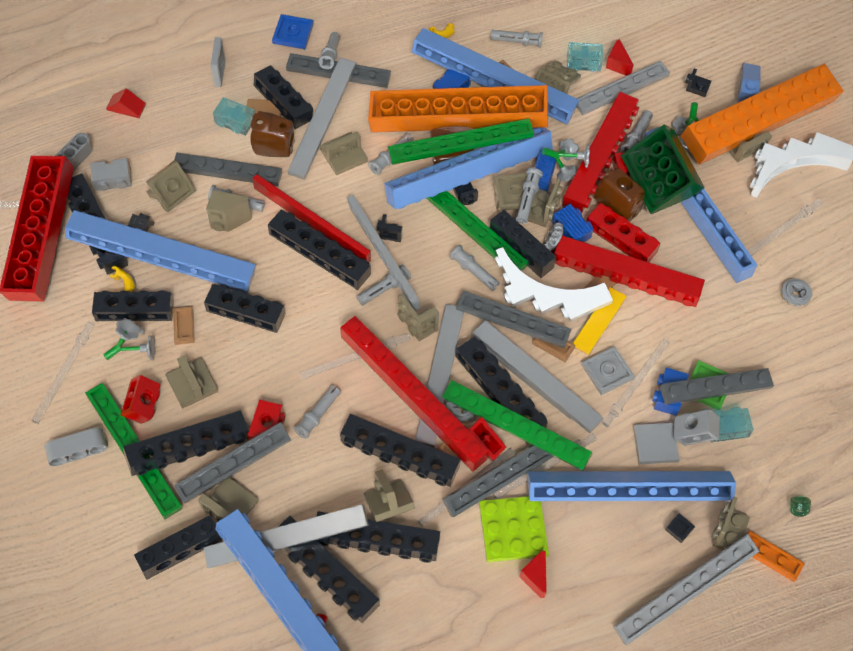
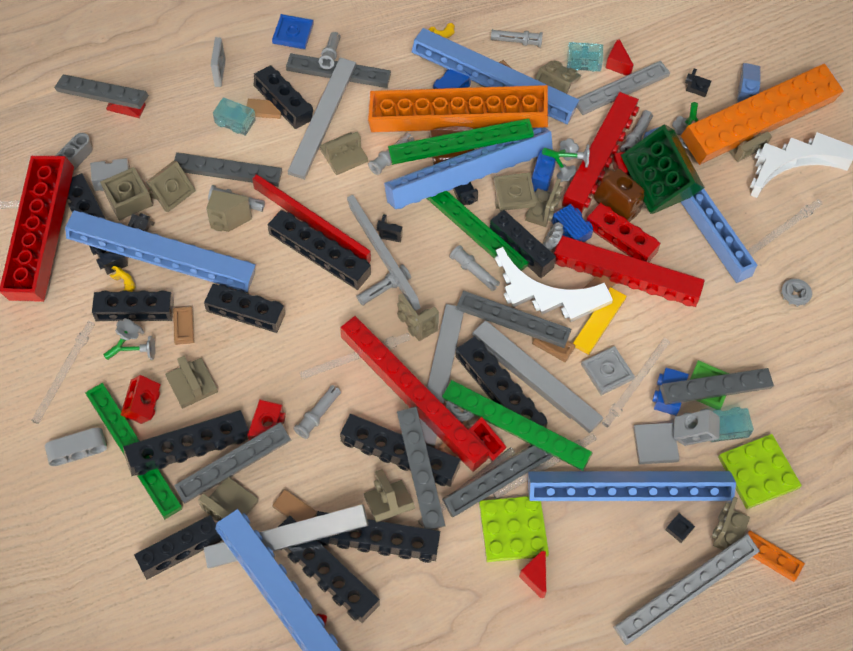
(101, 91): none -> dark grey plate
(126, 193): none -> dark tan slope
(273, 136): reddish brown piece -> none
(292, 506): none -> medium nougat tile
(421, 468): none -> dark grey plate
(530, 188): light grey pin -> none
(760, 471): none -> lime plate
(801, 504): clear green tile -> none

